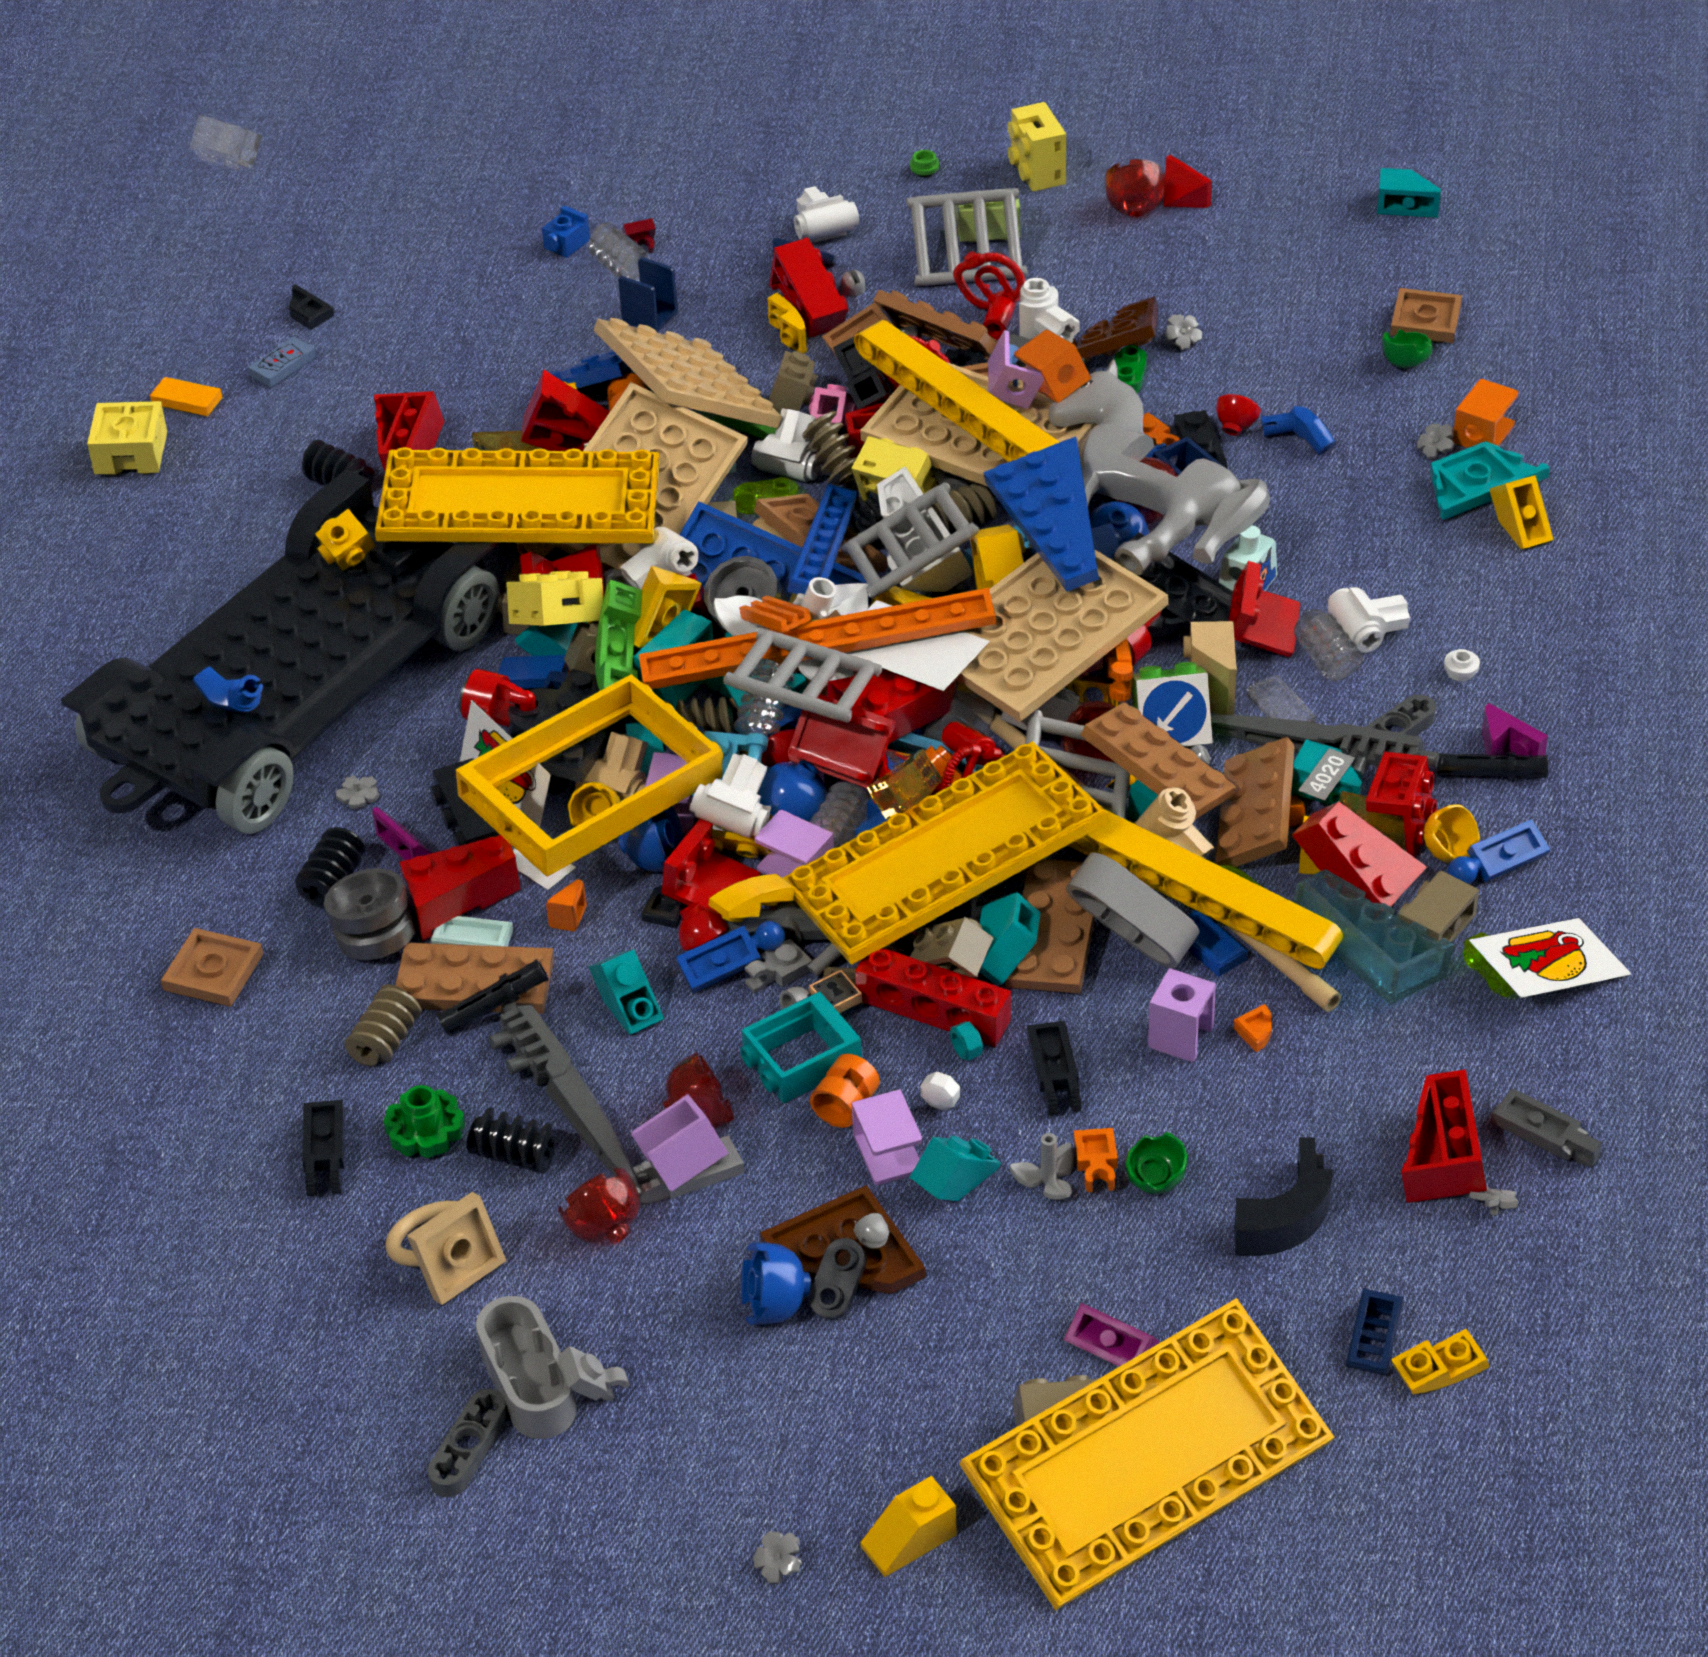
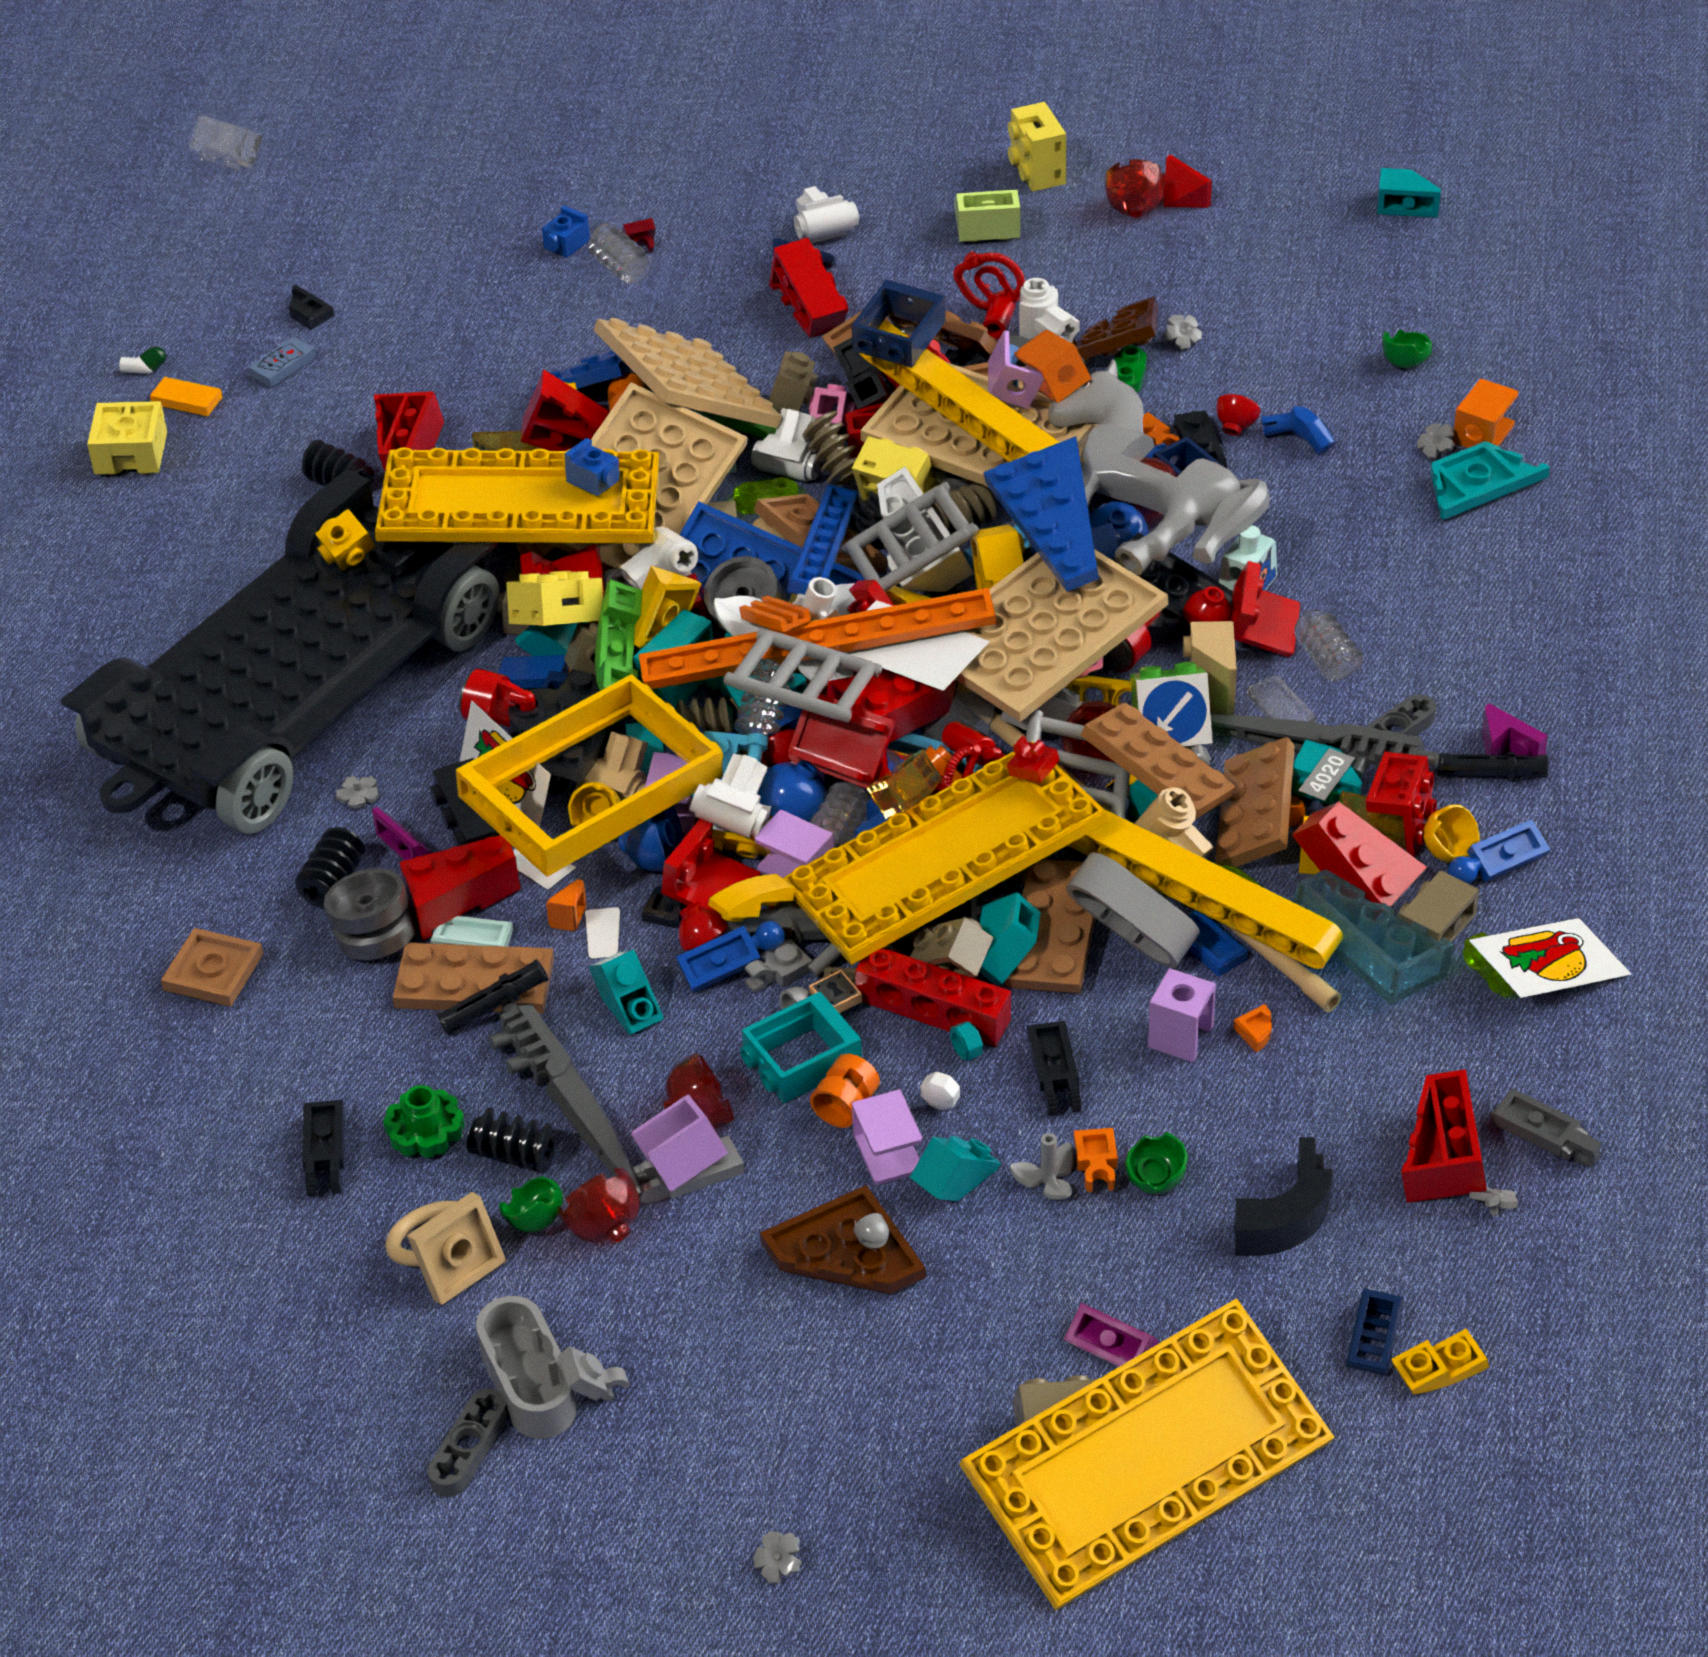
(145, 363): none -> arm
(230, 695): blue arm -> none
(382, 1026): dark tan piece -> none
(533, 1205): none -> green hair
(591, 468): none -> blue brick
(602, 931): none -> white sticker
(650, 296): dark blue piece -> none
(773, 1283): blue cylinder -> none
(788, 321): yellow slope -> none
(841, 1279): black plate -> none
(853, 283): light grey hinge -> none
(866, 593): none -> red tile
(893, 300): none -> dark blue window
(911, 1526): yellow slope -> none
(924, 163): bright green plate -> none
(947, 202): light grey bar -> none
(1032, 760): none -> red tile
(1120, 670): orange hinge -> none
(1207, 606): none -> red brick
(1368, 619): white piece -> none
(1427, 313): medium nougat plate -> none
(1461, 664): white plate -> none
(1522, 511): yellow slope -> none

